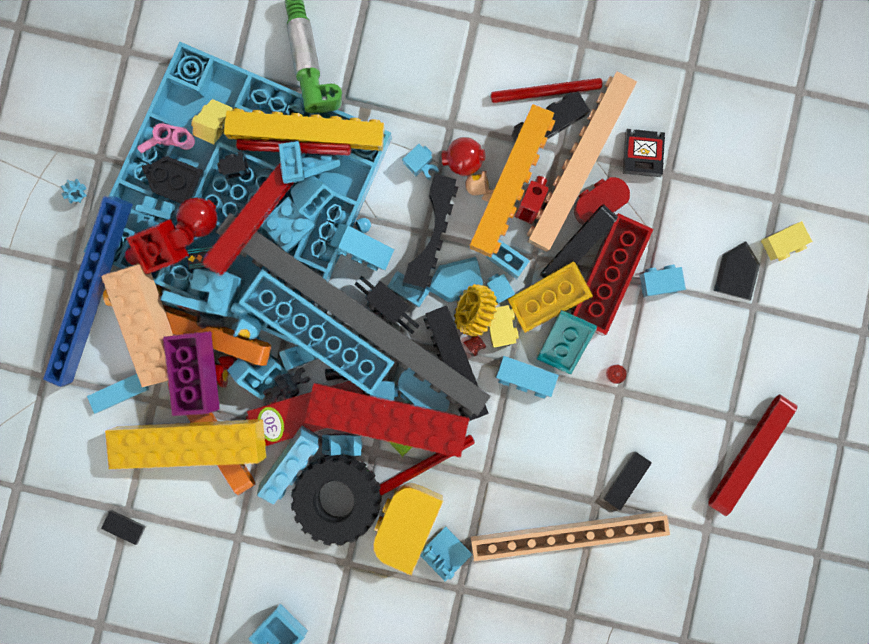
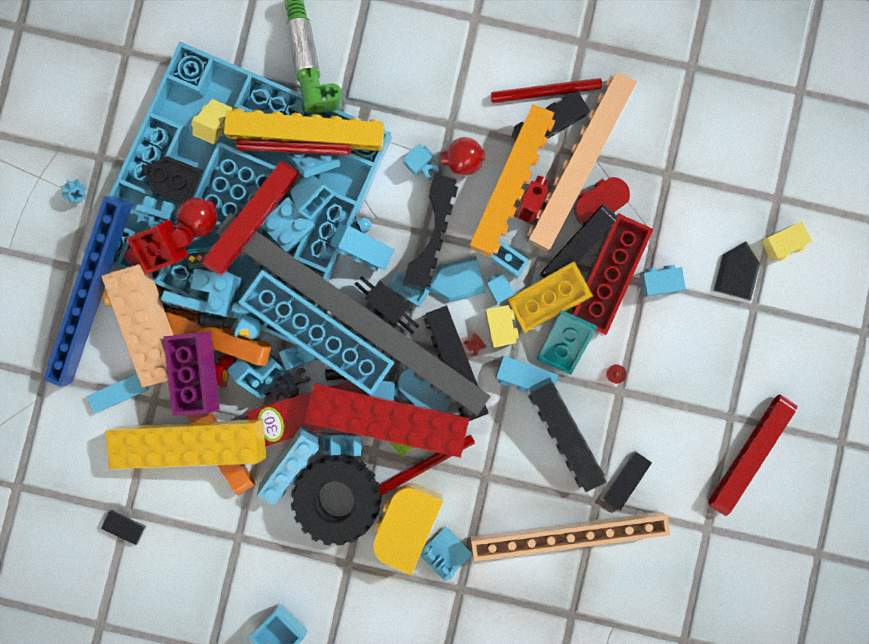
(173, 138): bright pink beam -> none
(233, 166): black brick -> none
(291, 162): medium azure plate -> none
(475, 310): yellow gear -> none
(479, 185): light nougat piece -> none
(566, 432): none -> black brick
(644, 148): container -> none

